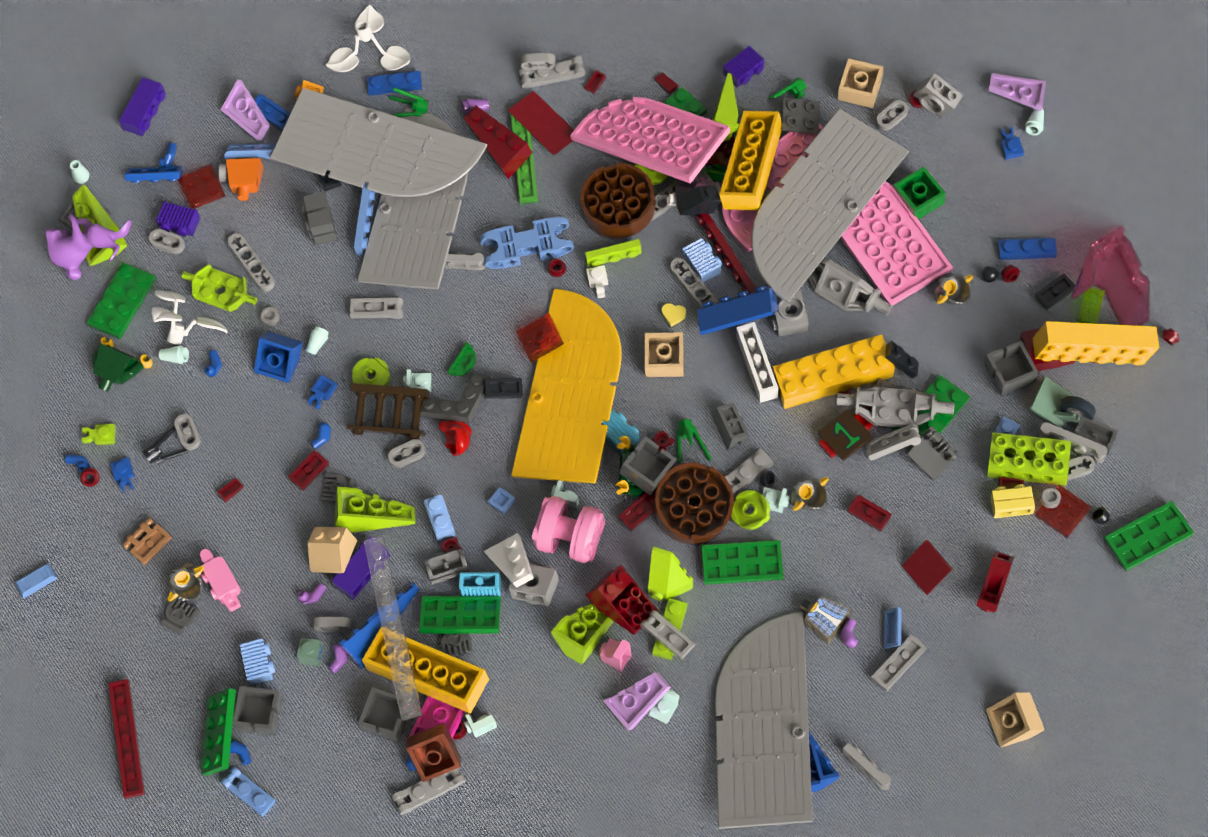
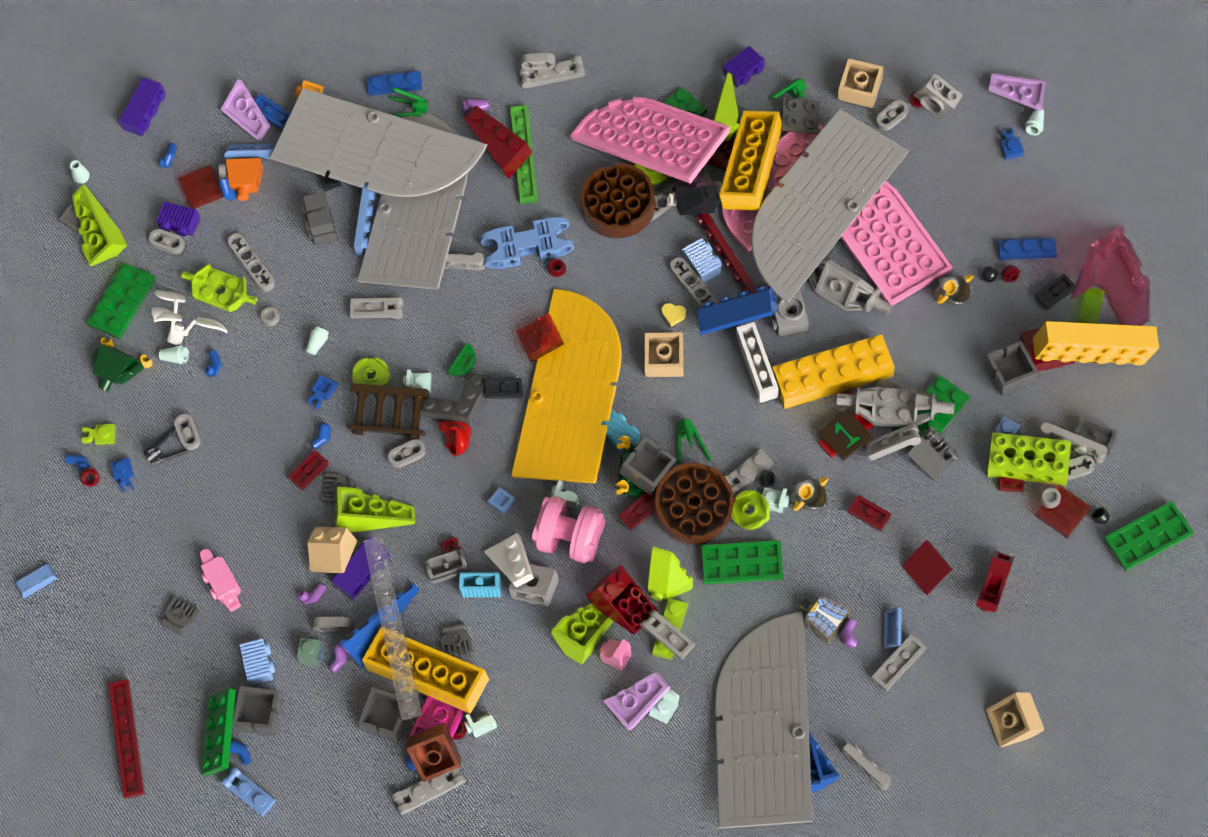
(71, 249): medium lavender animal -> none
(150, 544): medium nougat plate -> none
(153, 174): blue plate -> none
(185, 582): dark grey hair -> none
(227, 192): none -> blue arm
(230, 490): dark red piece -> none
(277, 356): blue slope -> none
(366, 24): white plant -> none
(439, 518): light blue brick -> none
(460, 614): green plate -> none
(543, 122): dark red sticker -> none
(595, 82): dark red piece -> none
(597, 278): white plate -> none
(613, 253): lime plate -> none
(662, 435): dark red plate -> none
(666, 83): dark red piece -> none
(717, 173): green plate -> none
(730, 425): dark grey hinge -> none
(901, 359): black plate -> none
(920, 192): green brick -> none
(1012, 501): light yellow brick -> none
(1059, 405): sand green plate -> none
(1170, 336): dark red plate -> none

